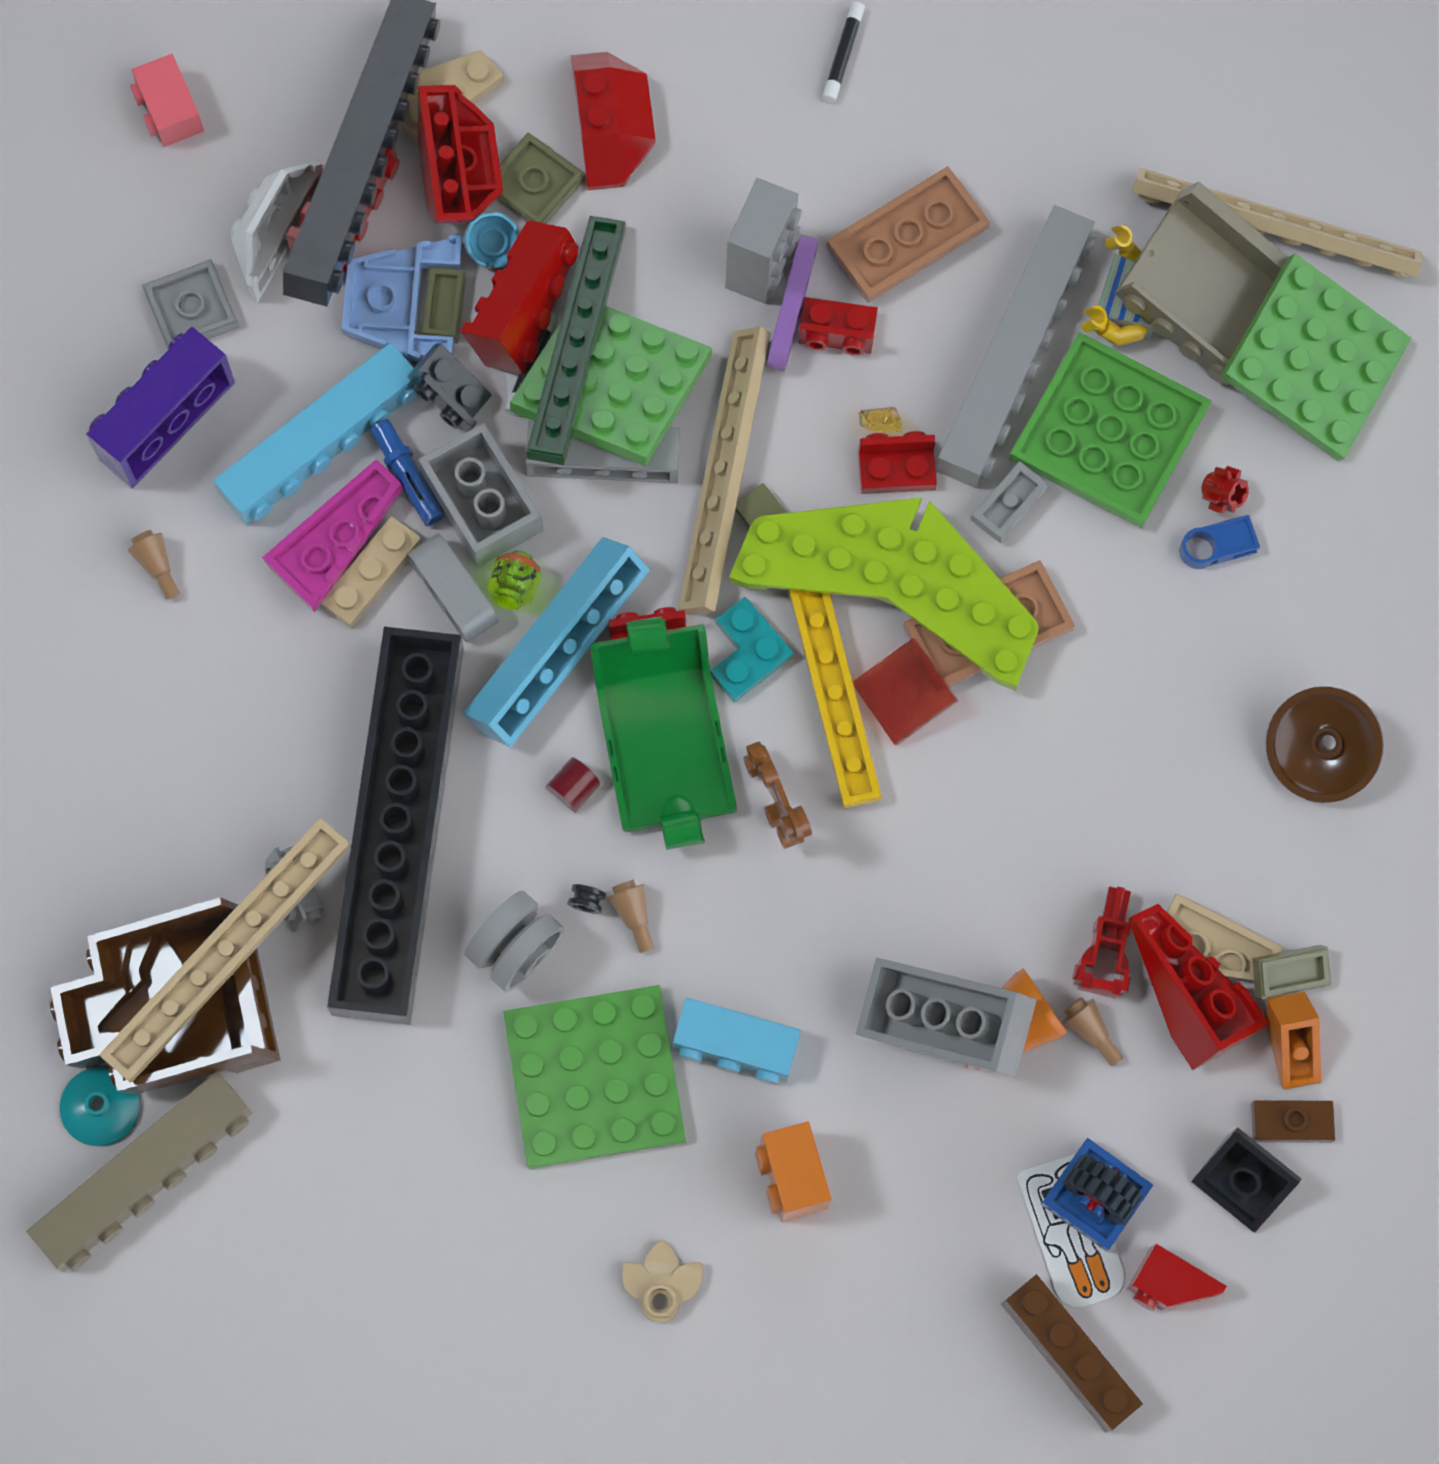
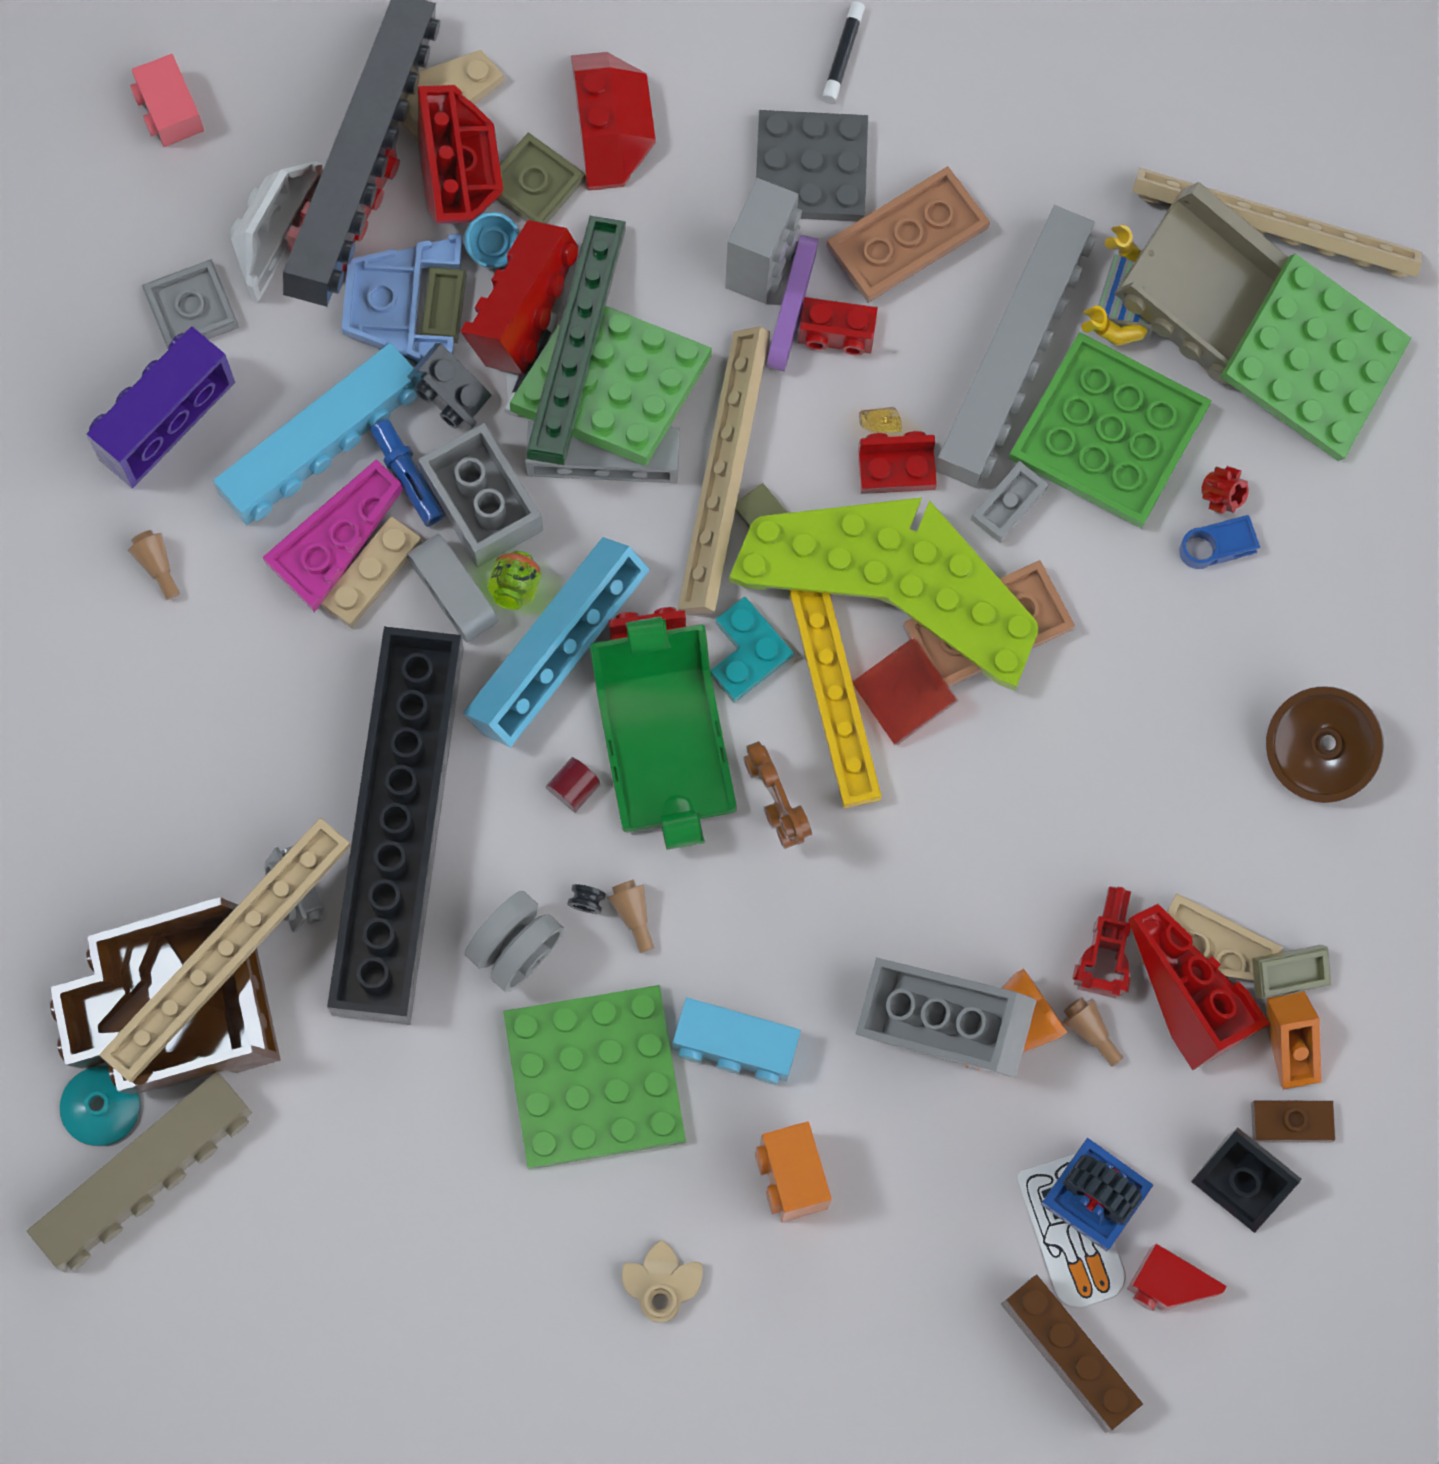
(818, 159): none -> dark grey plate

